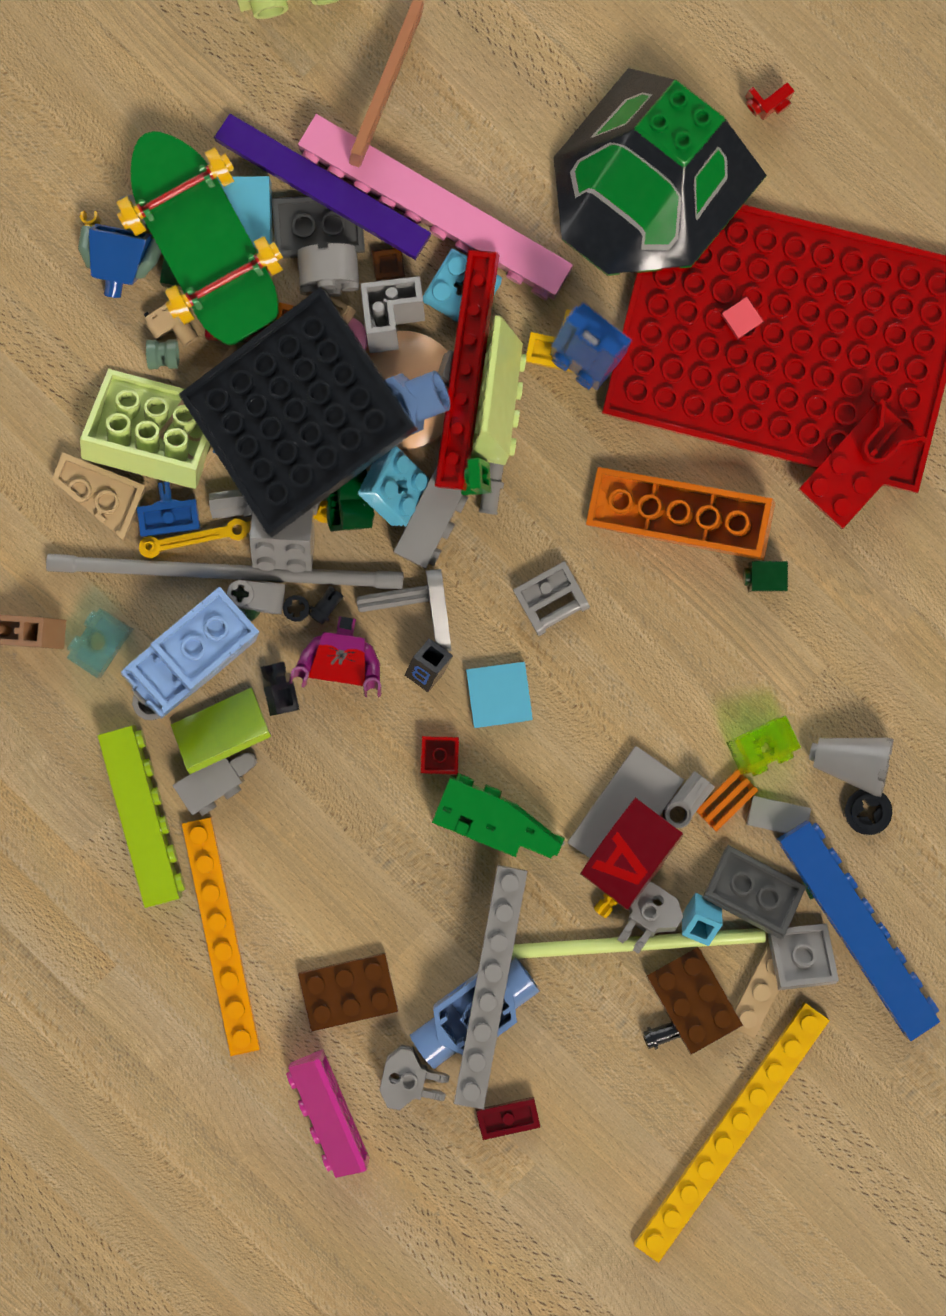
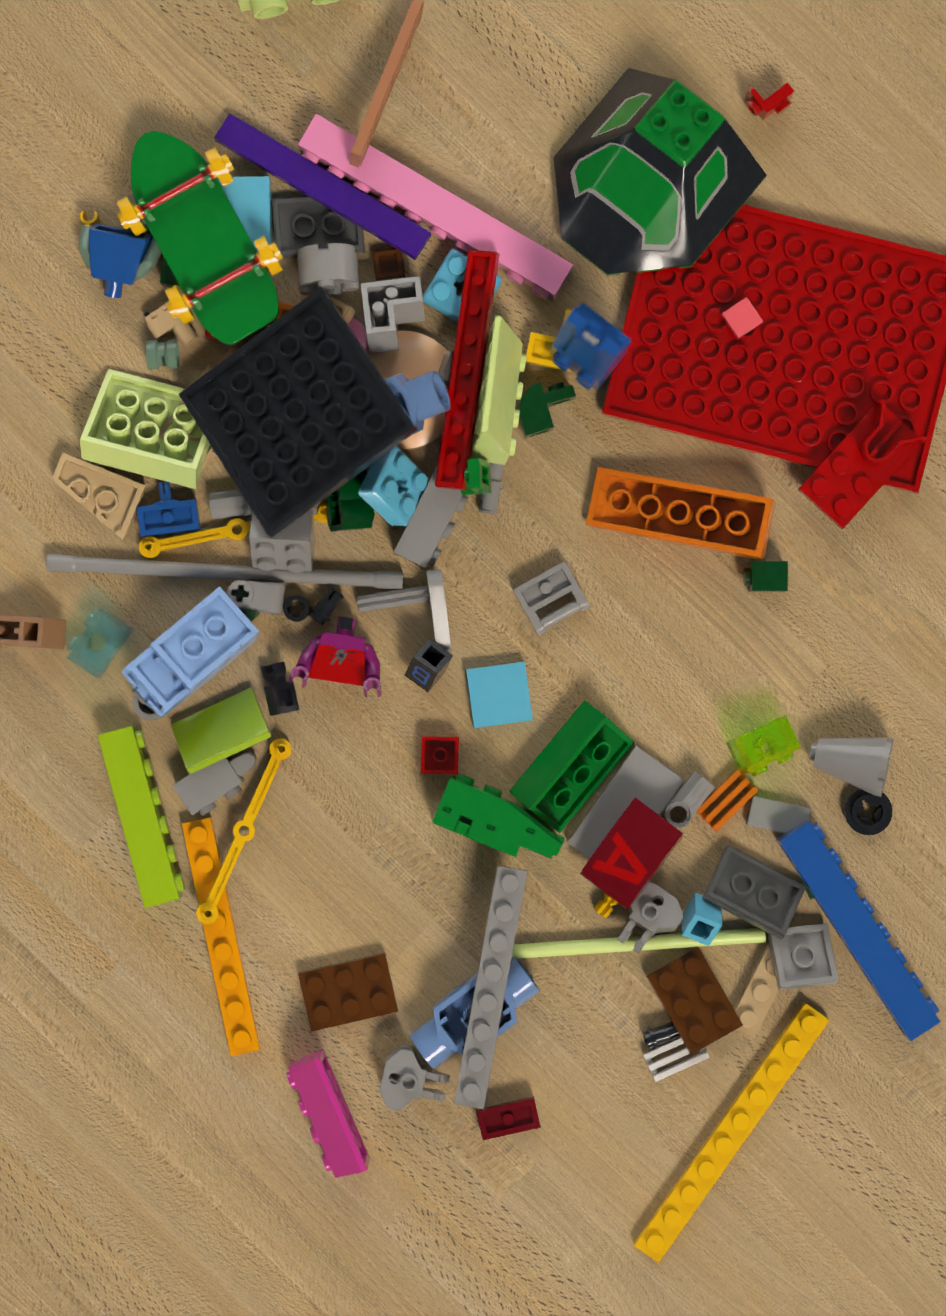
(207, 911): none -> yellow piece
(534, 405): none -> dark green brick
(571, 766): none -> green slope
(703, 1055): none -> white tile

